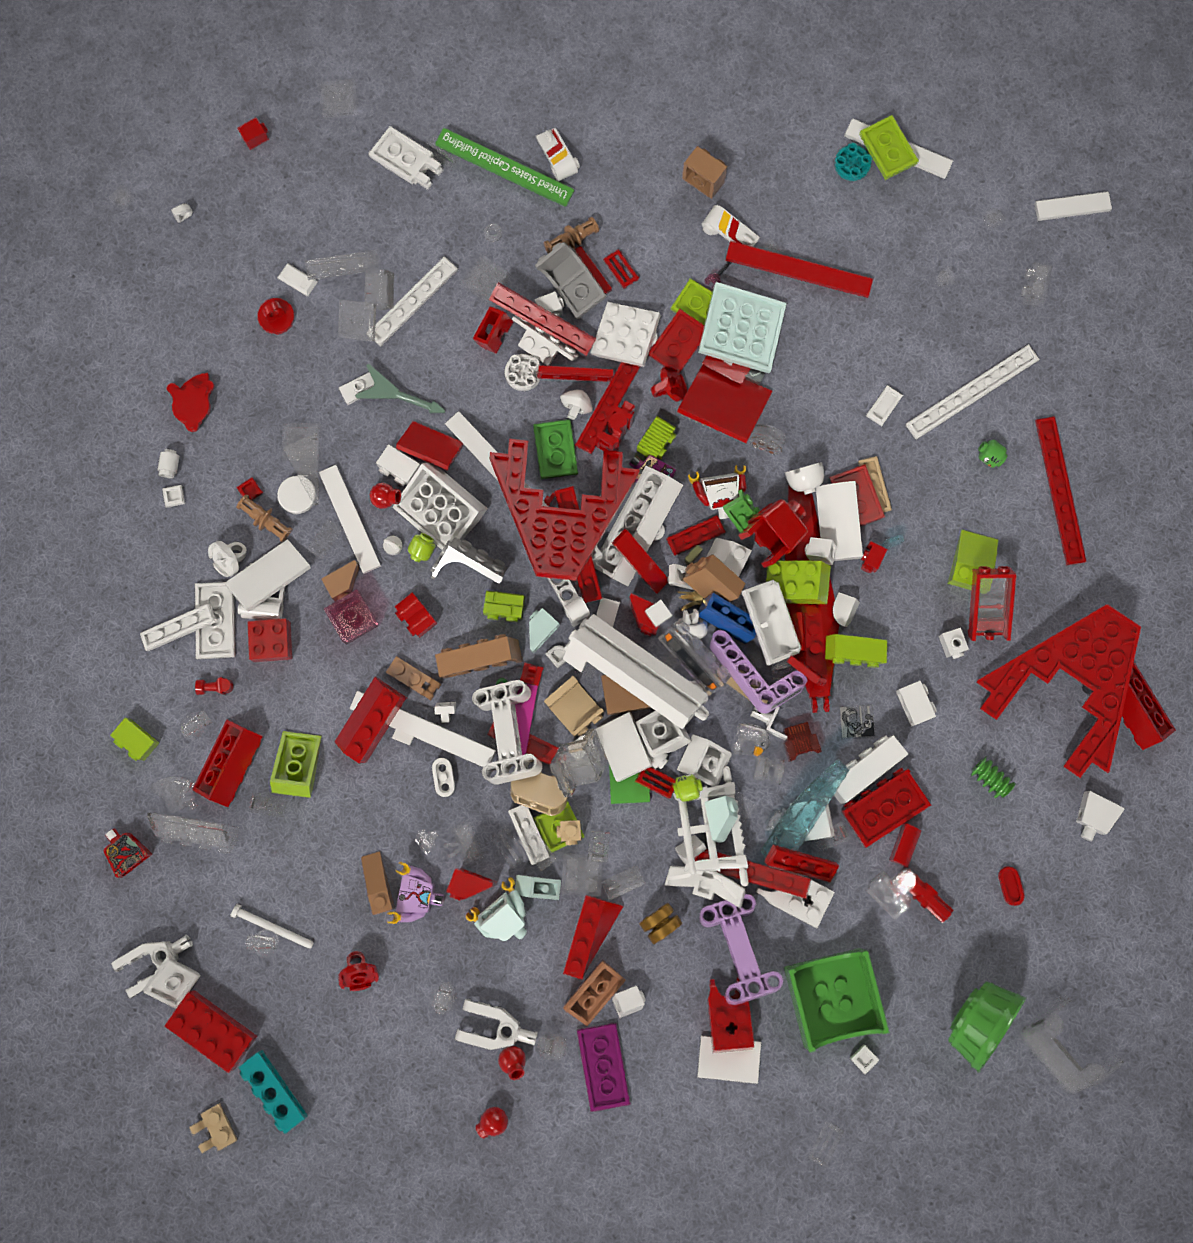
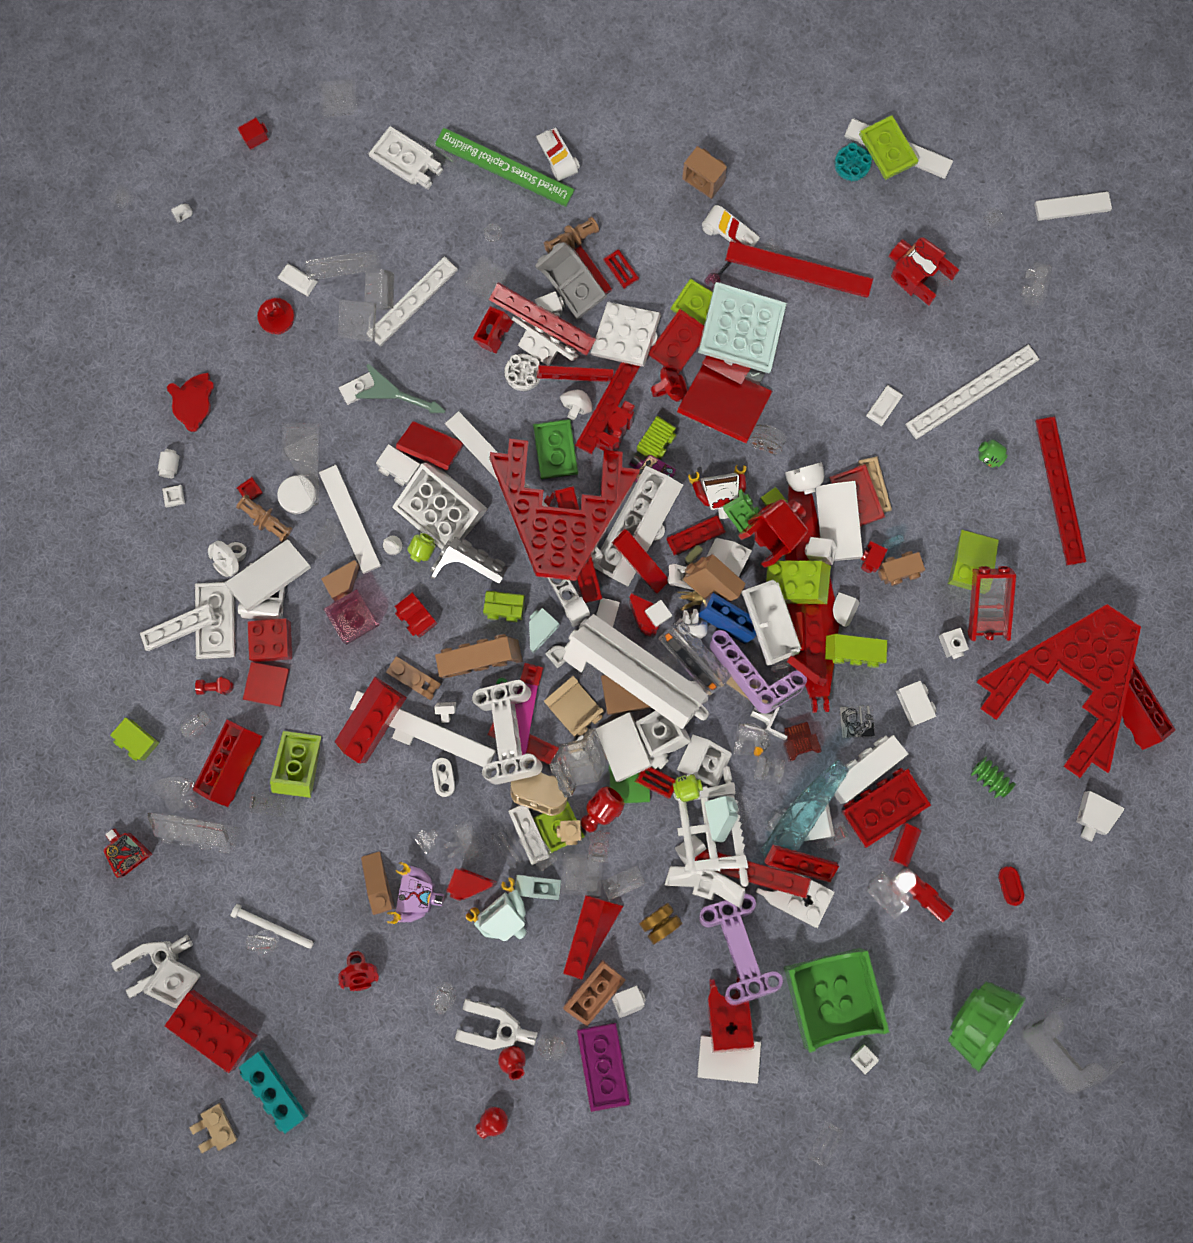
(266, 684): none -> red tile
(384, 495): red piece -> none
(602, 808): none -> red piece
(772, 496): none -> lime tile
(896, 570): none -> medium nougat brick
(916, 264): none -> red piece

